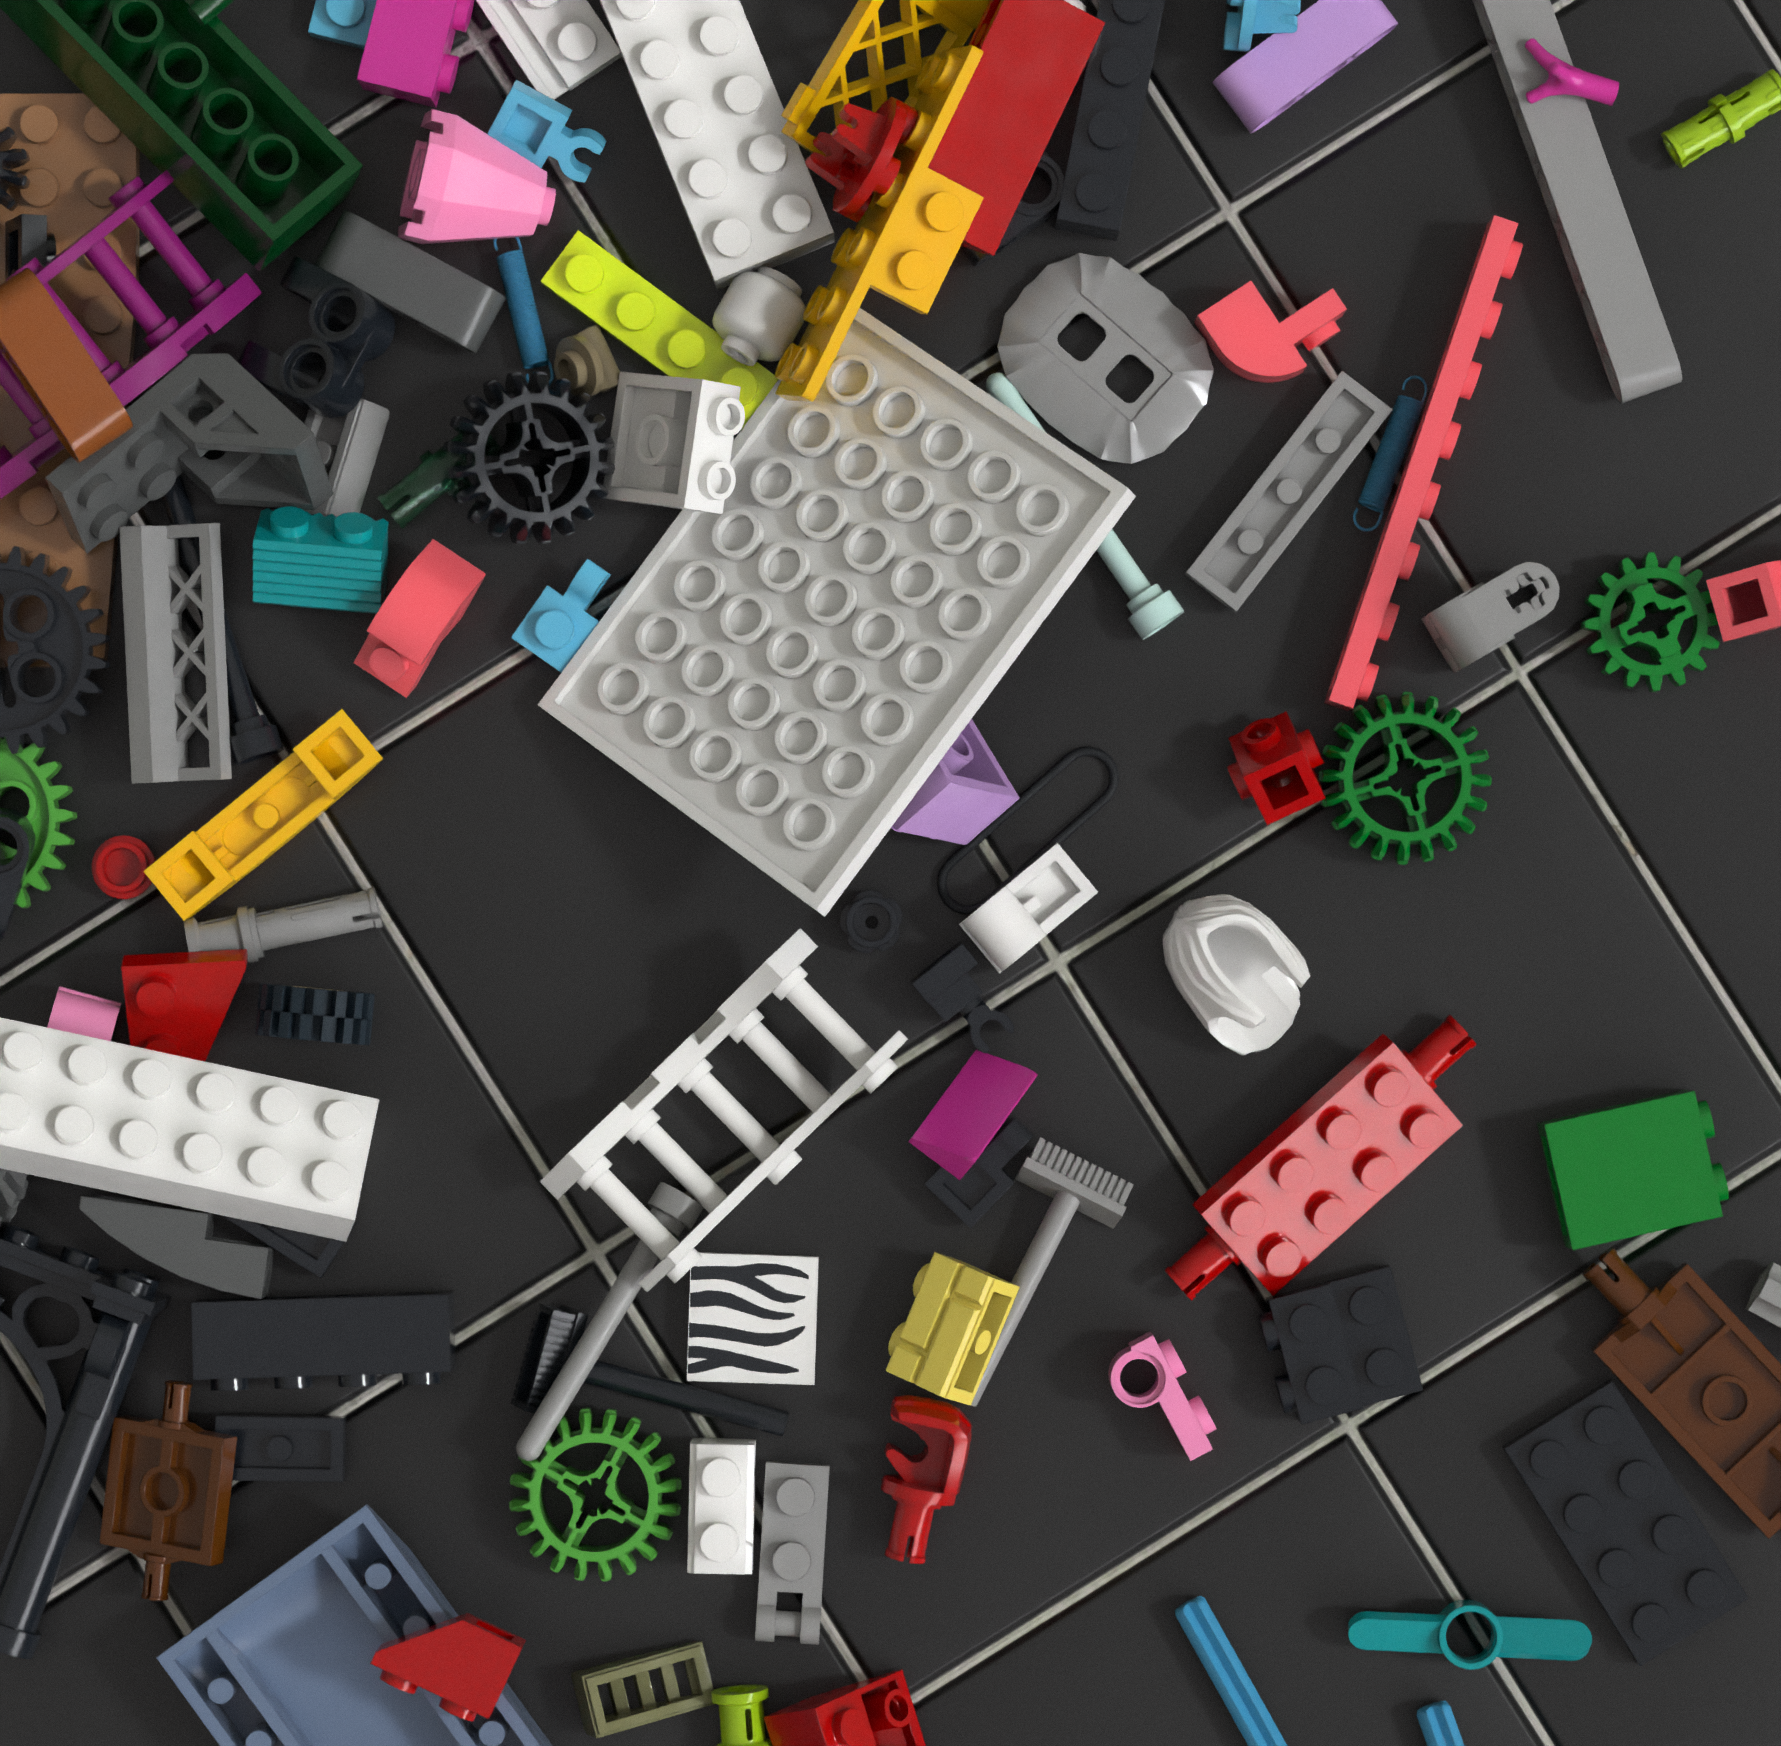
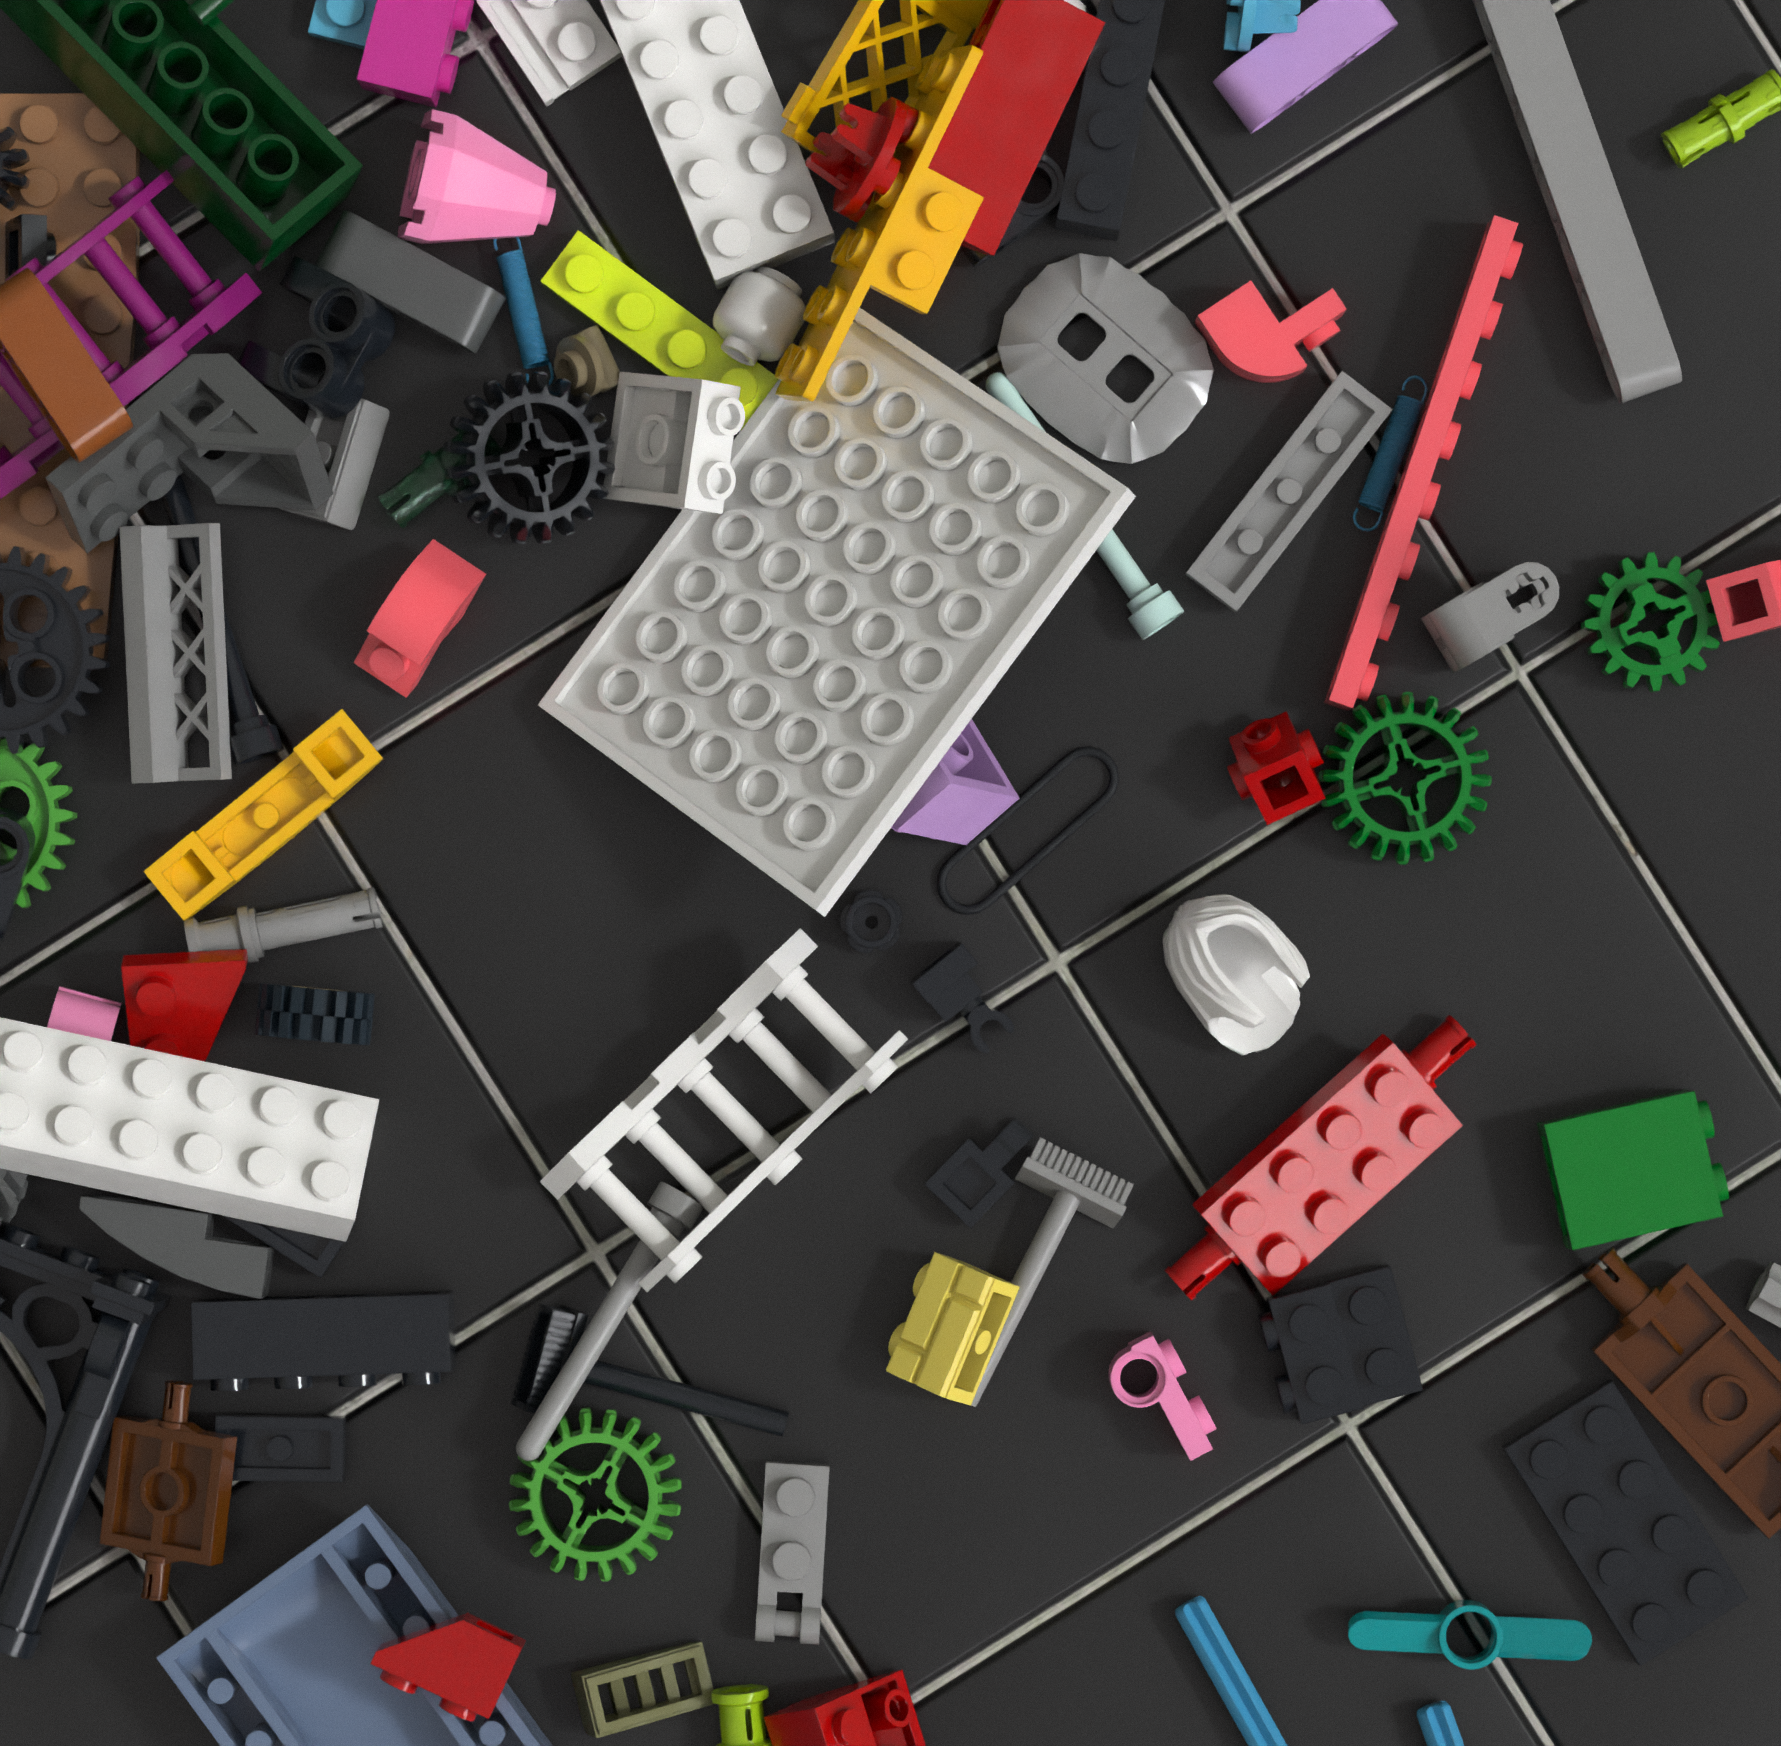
(120, 867): red plate -> none
(320, 560): teal brick -> none
(537, 129): medium azure plate -> none
(560, 622): medium azure plate -> none
(721, 1506): white brick -> none
(753, 1318): white tile -> none
(928, 1478): red piece -> none
(971, 1111): dark pink slope -> none
(1028, 908): white plate -> none
(1569, 80): dark pink bar -> none

